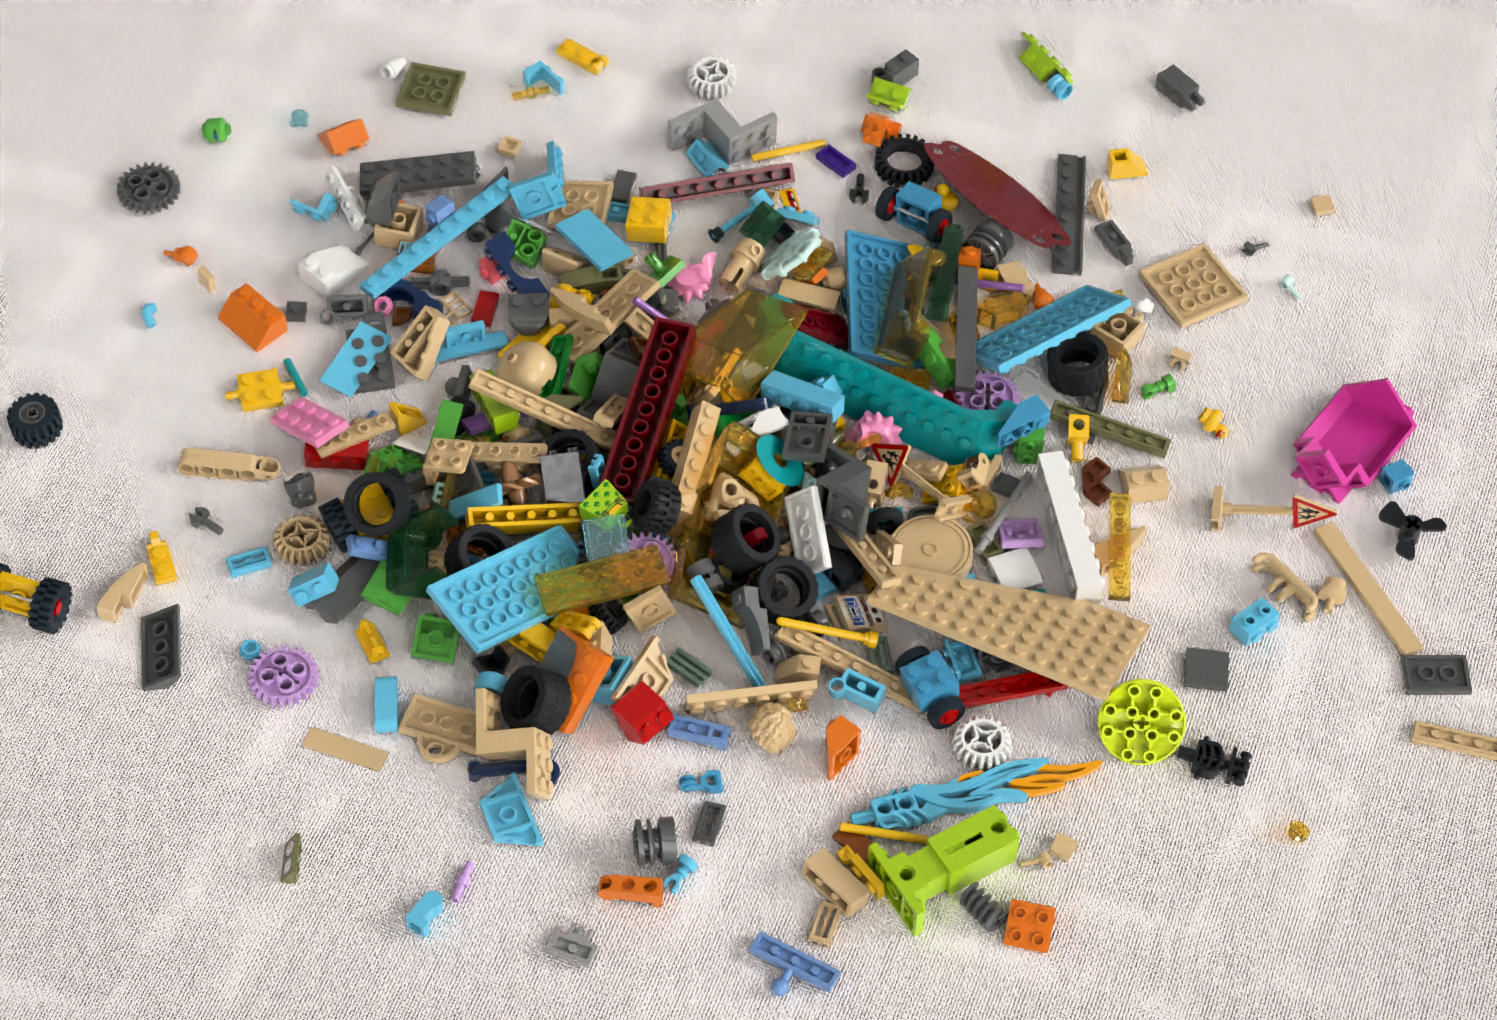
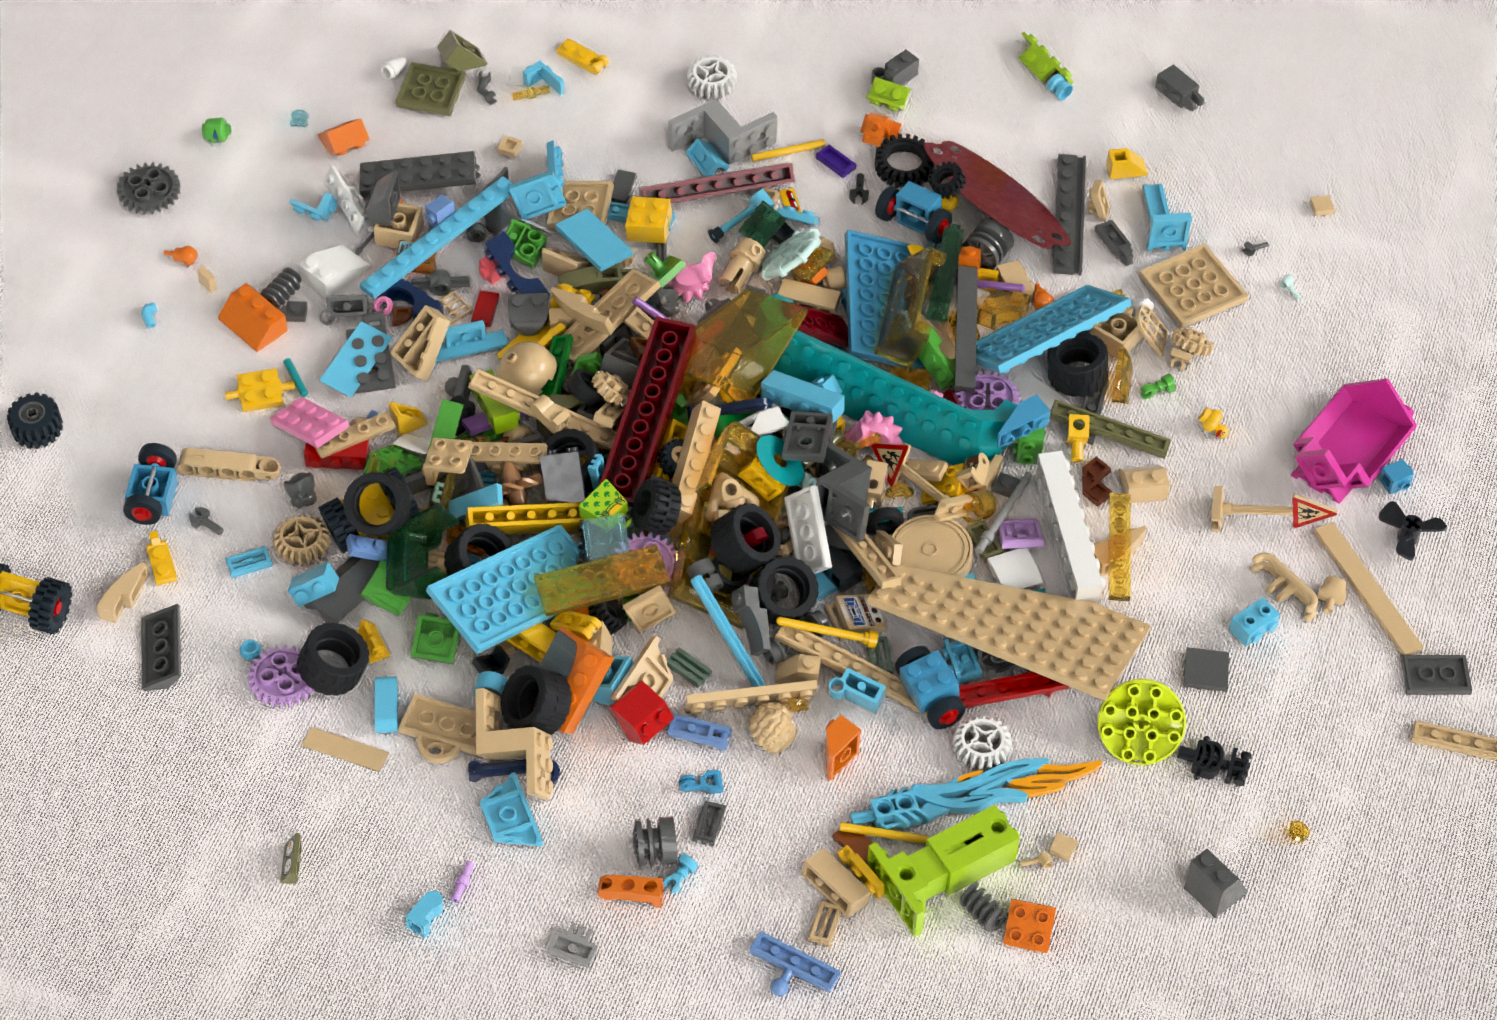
(151, 485): none -> brick
(282, 287): none -> dark grey piece
(324, 677): none -> black tyre
(460, 53): none -> olive slope
(484, 92): none -> dark grey arm
(550, 414): none -> tan leg
(583, 389): none -> black tyre
(611, 388): none -> tan gear
(942, 173): none -> black tyre
(1140, 321): none -> tan window
(1165, 228): none -> medium azure bracket
(1192, 341): none -> tan gear
(1213, 883): none -> dark grey slope

